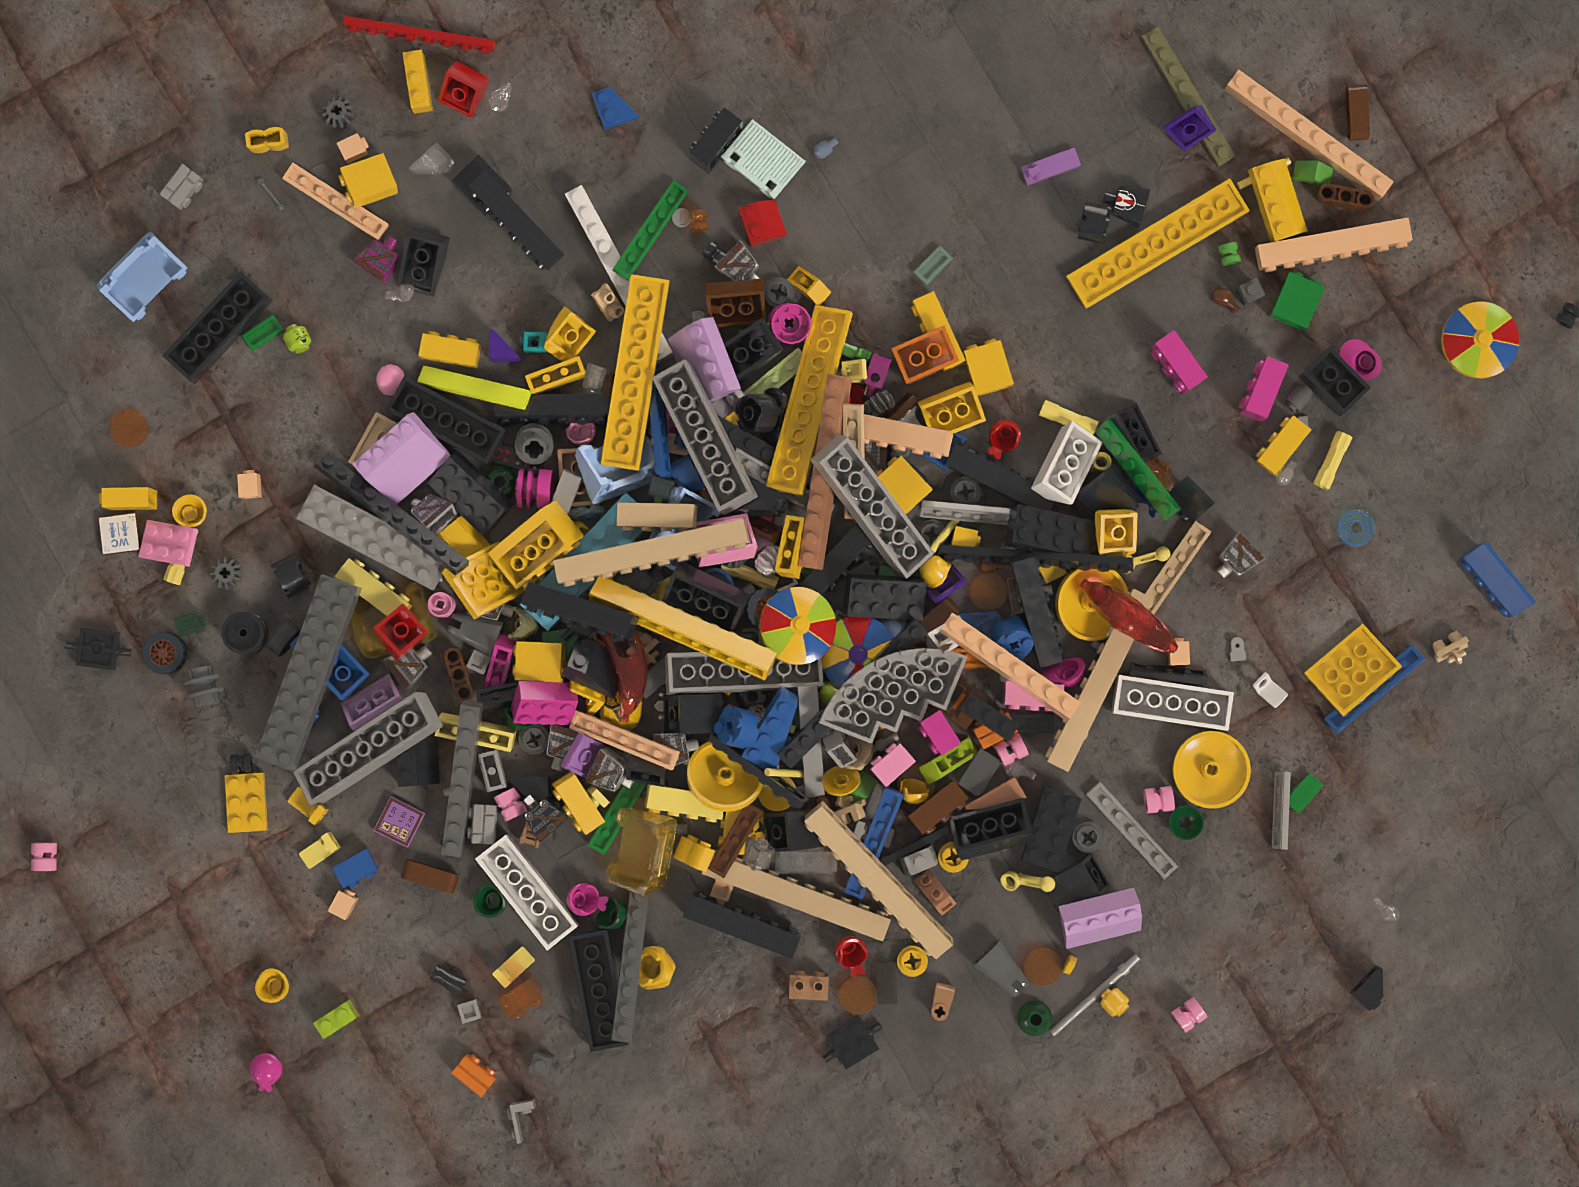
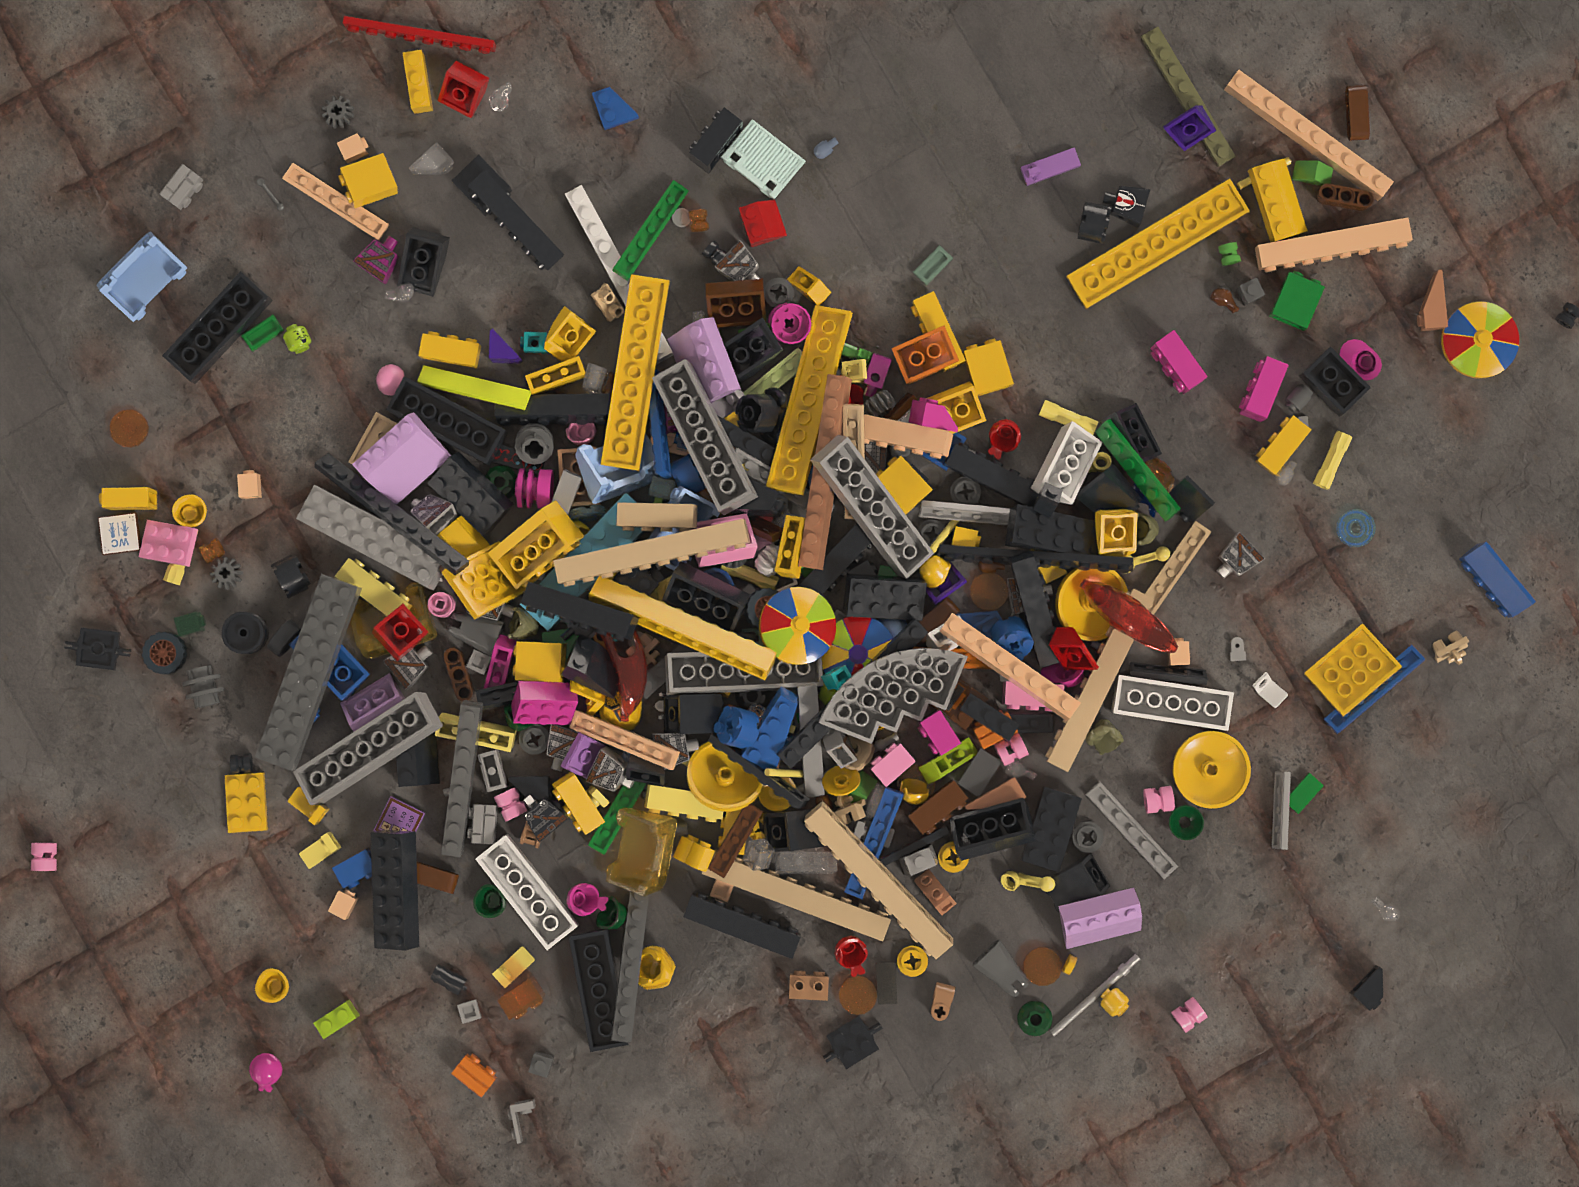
(212, 550): none -> clear orange wheel
(262, 141): yellow brick -> none
(395, 890): none -> black brick
(836, 677): none -> teal brick
(930, 414): none -> dark pink slope
(1047, 499): none -> black brick
(1071, 650): none -> red slope
(1104, 737): none -> olive hair
(1149, 529): none -> olive hair
(1433, 309): none -> nougat slope

